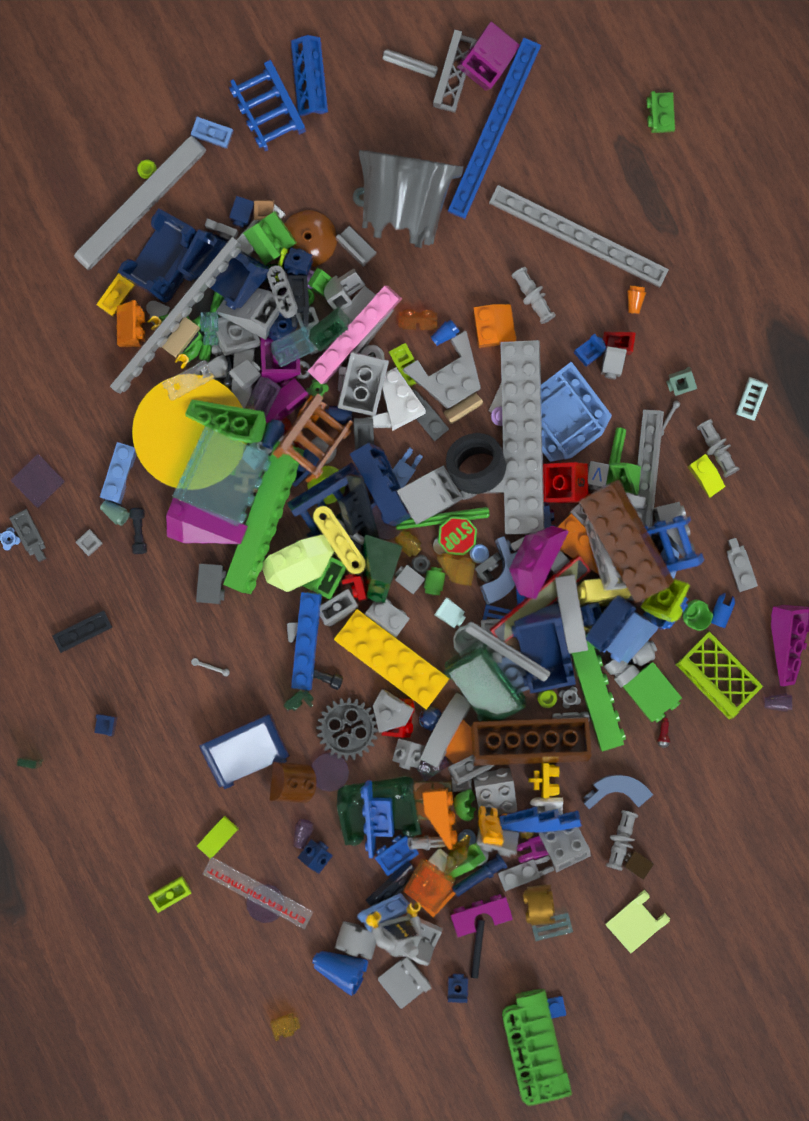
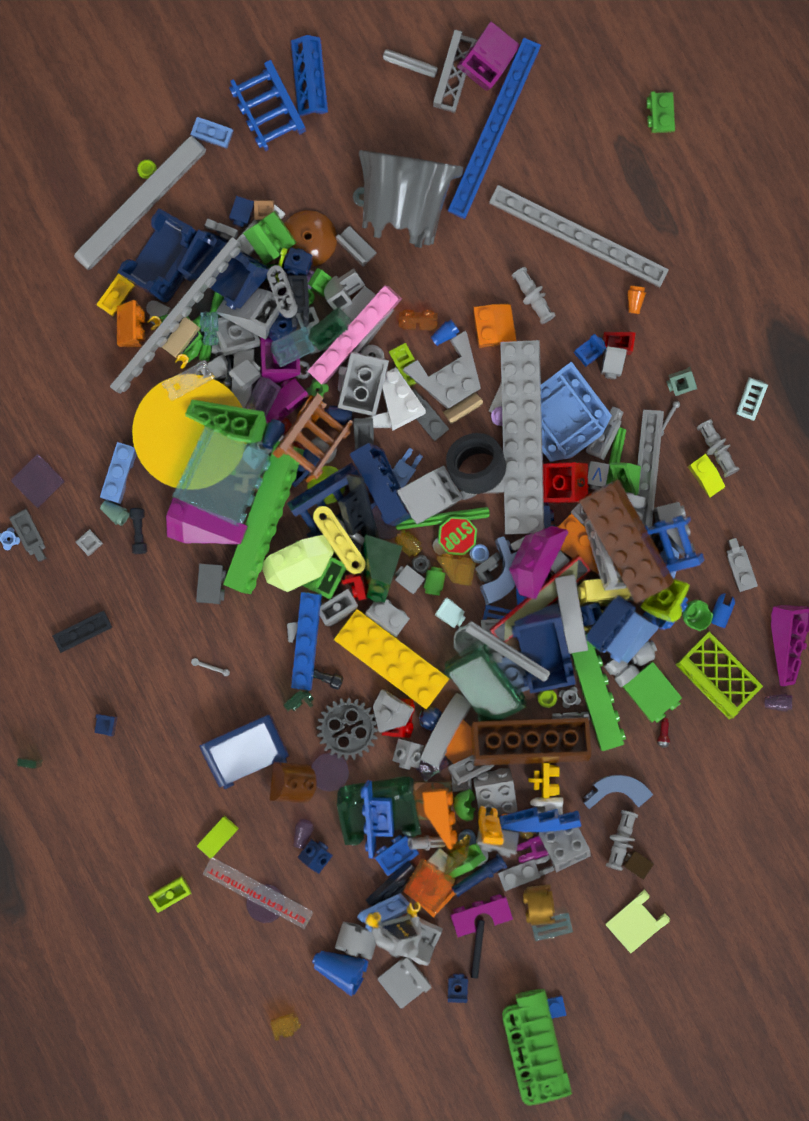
(602, 444): none -> light grey hinge

